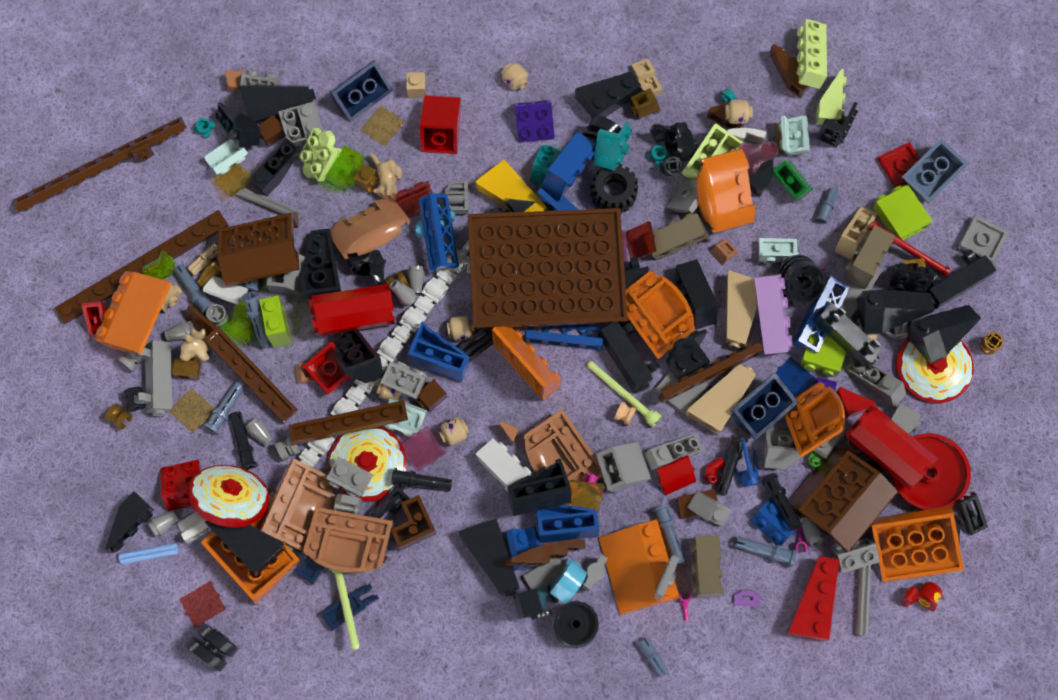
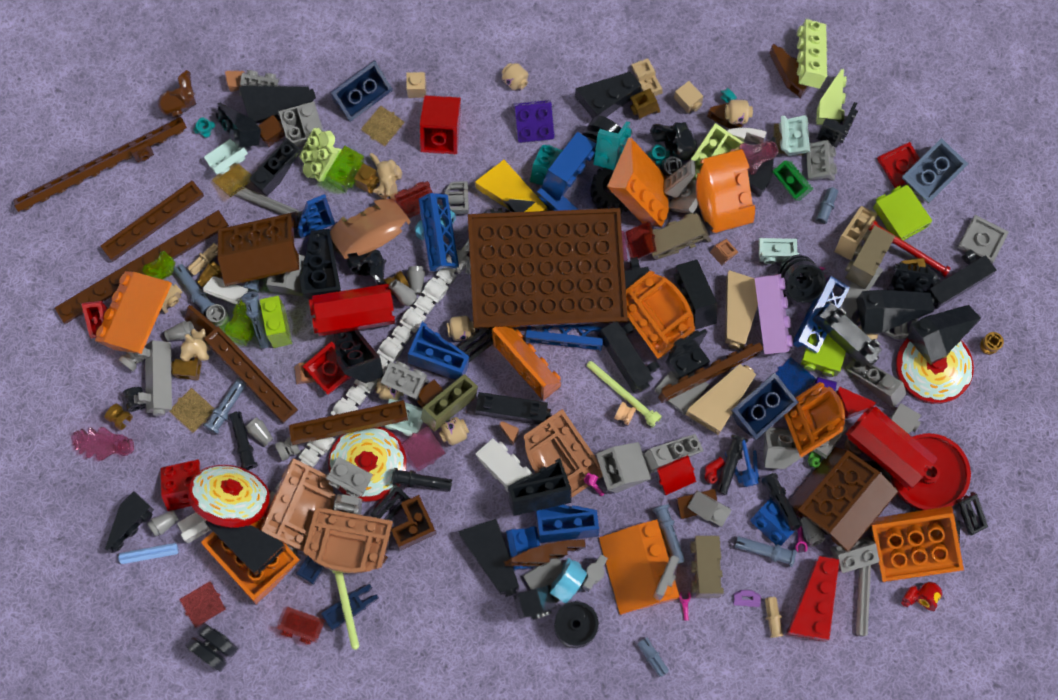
(101, 443): none -> clear pink plant
(152, 221): none -> reddish brown plate
(180, 100): none -> reddish brown head
(301, 625): none -> clear red bracket
(315, 216): none -> blue wedge
(449, 402): none -> olive brick
(512, 408): none -> black brick
(586, 494): clear yellow piece -> none
(640, 185): none -> orange slope
(680, 179): none -> light grey slope
(688, 97): none -> tan brick
(773, 617): none -> tan axle
(821, 161): none -> light grey bracket

